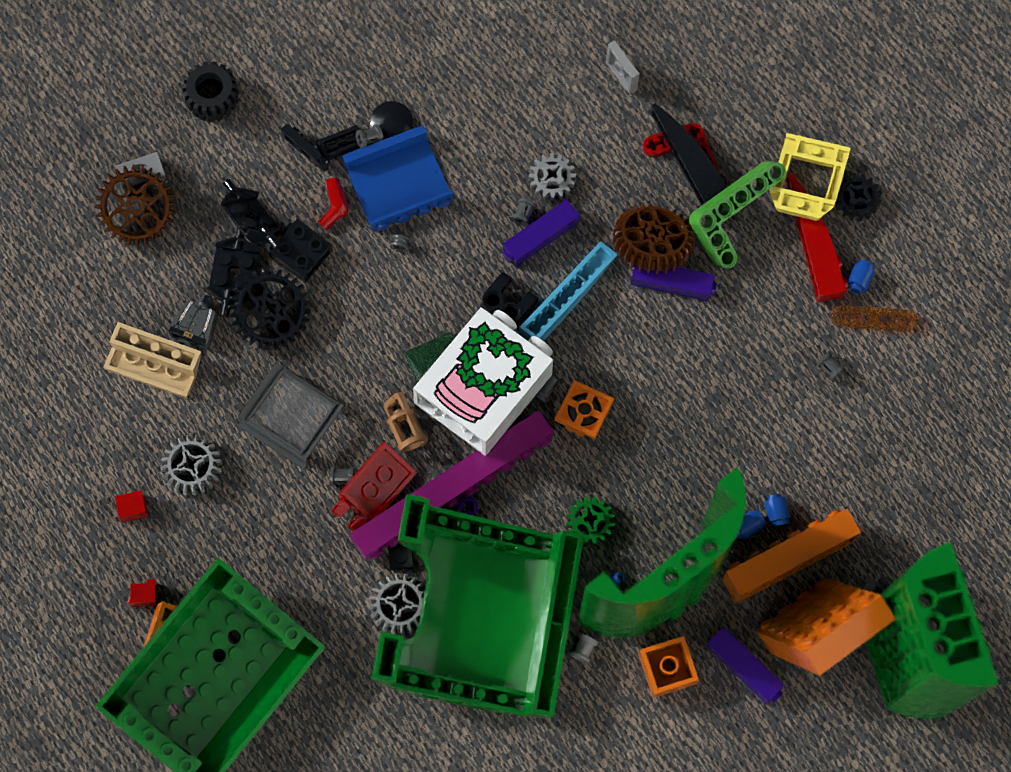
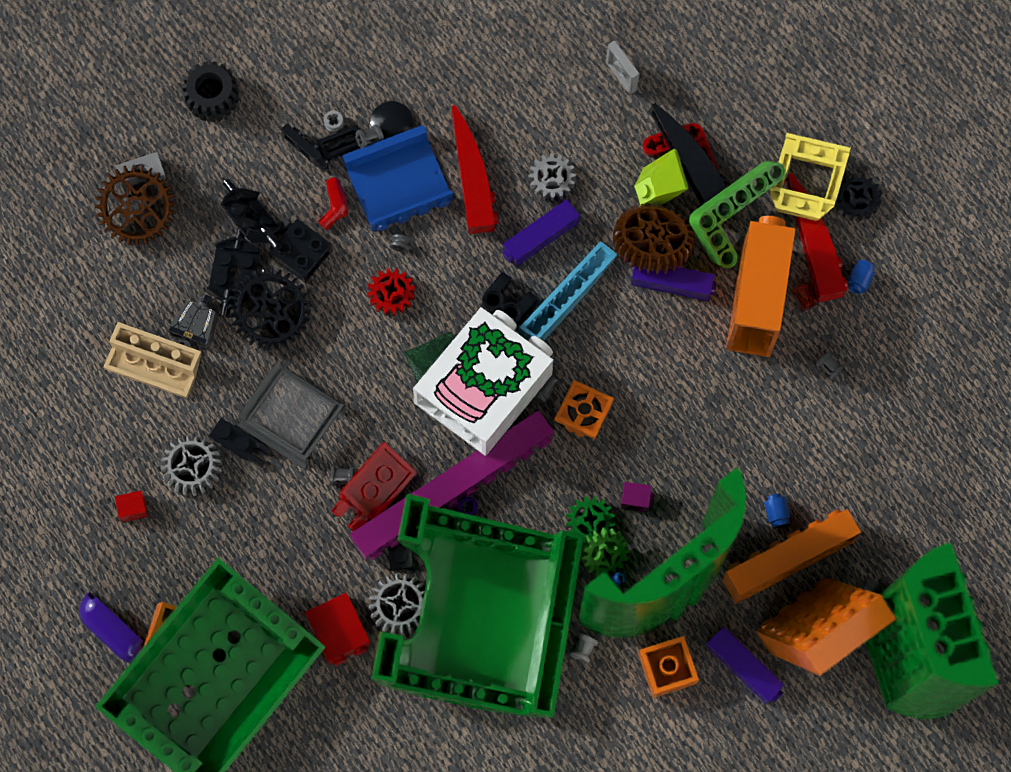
(109, 628): none -> dark purple brick
(144, 594): red panel -> none
(238, 442): none -> black hinge
(333, 128): none -> light grey bush
(338, 629): none -> red brick
(383, 288): none -> red gear
(401, 417): medium nougat piece -> none
(474, 180): none -> red slope
(528, 206): dark grey bush -> none
(615, 549): none -> bright green gear
(637, 497): none -> magenta brick
(661, 180): none -> lime slope
(751, 525): blue brick -> none
(761, 287): none -> orange brick
(805, 296): none -> clear red bush
(874, 322): clear orange beam -> none

